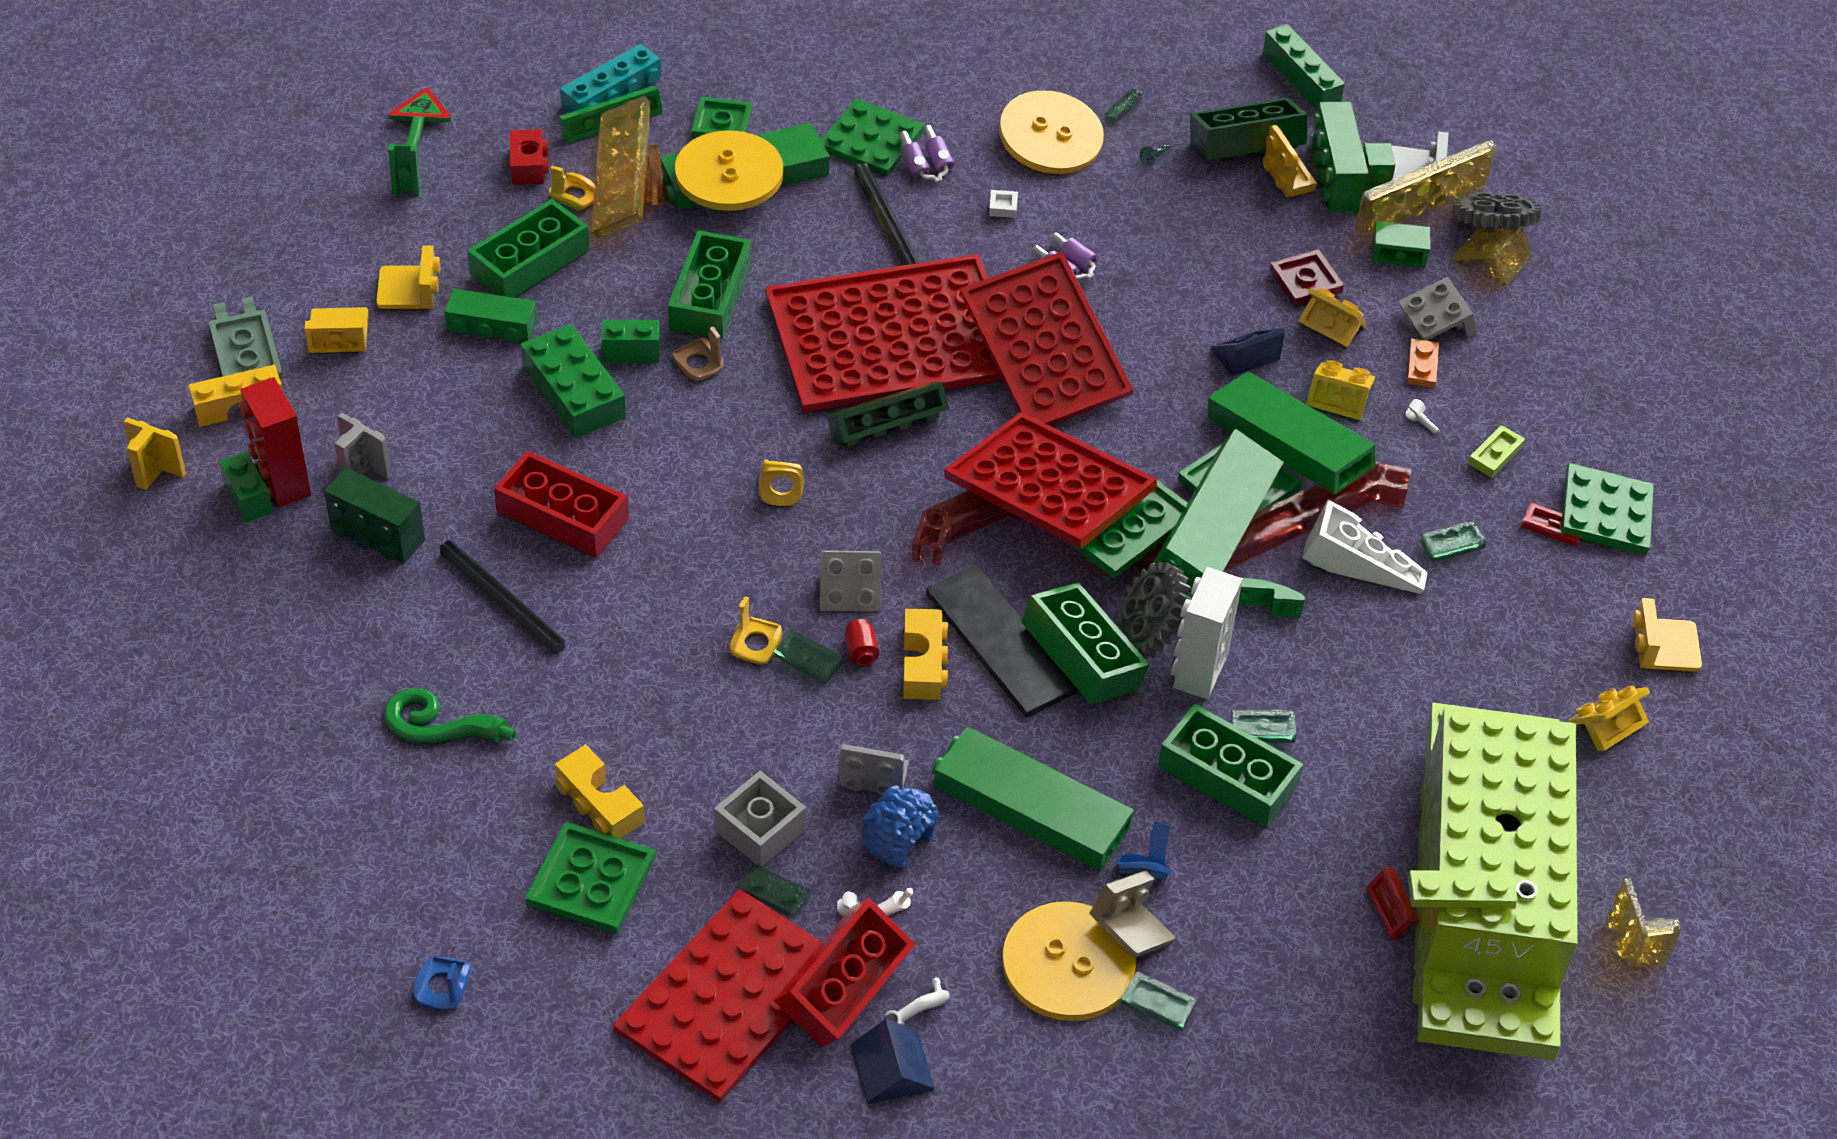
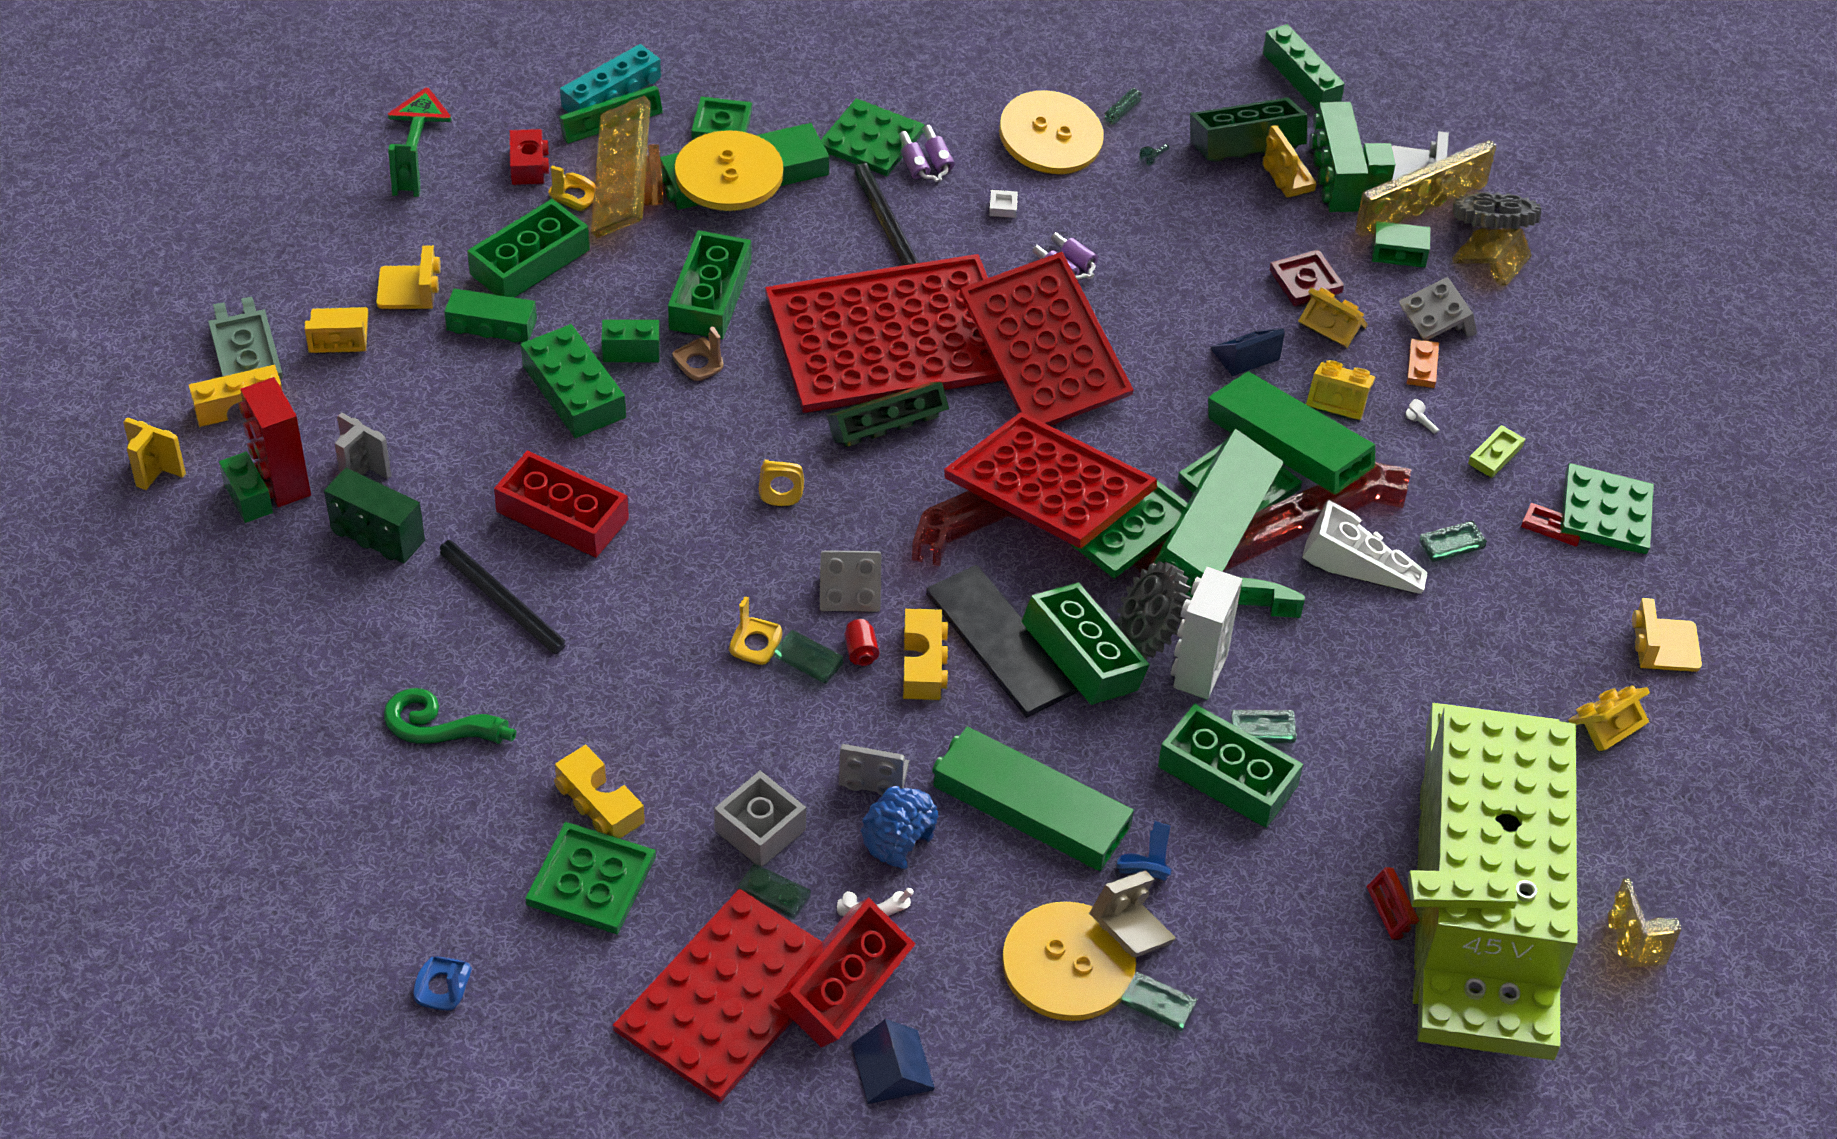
(922, 1003): white piece -> none

